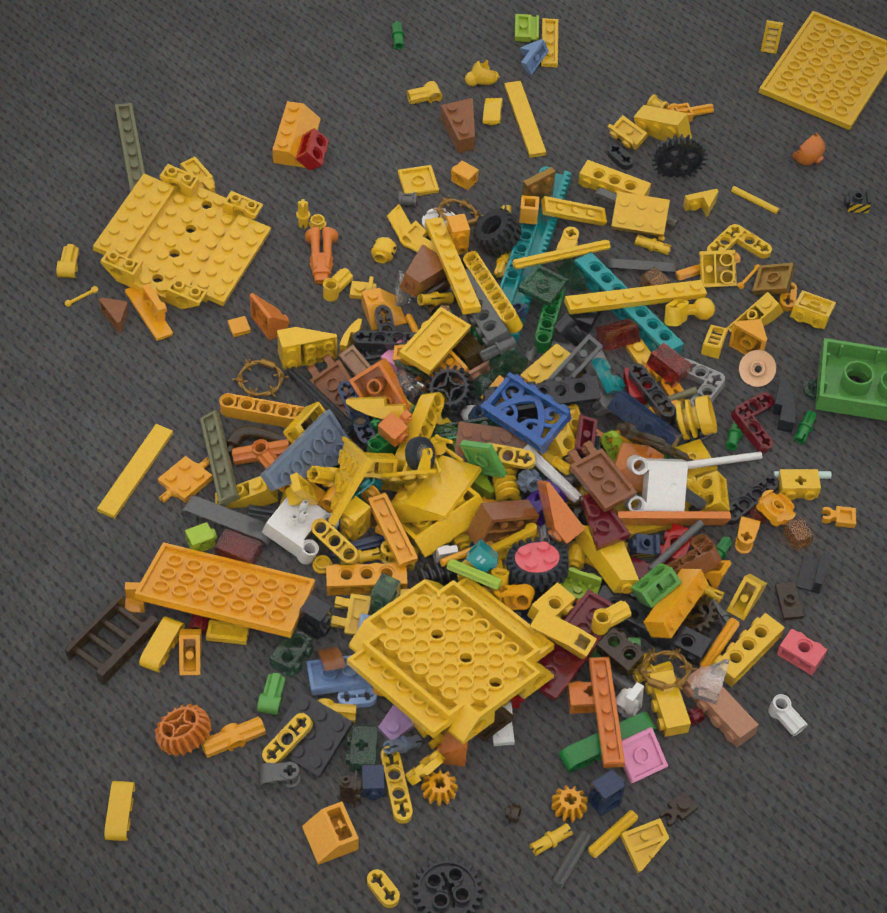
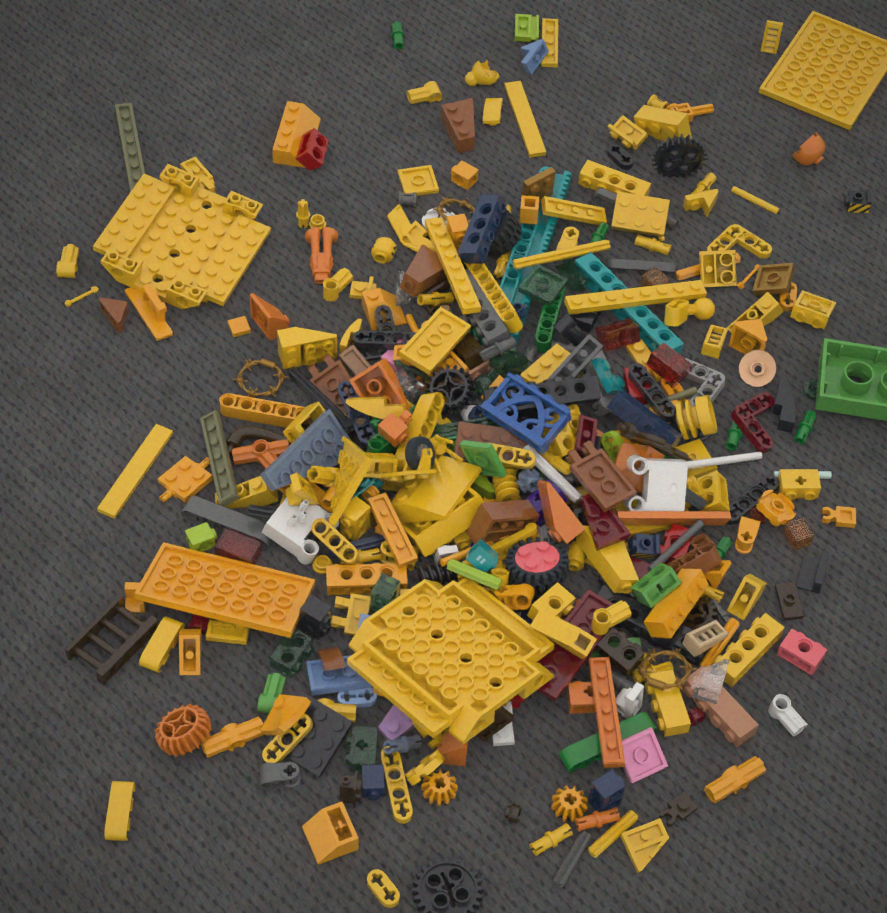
(284, 714): none -> light orange plate
(482, 229): none -> dark blue brick
(579, 582): lime bracket -> none
(597, 819): none -> orange pin
(600, 233): none -> green axle
(696, 646): none -> tan slope
(706, 183): none -> yellow pin
(735, 779): none -> light orange piece

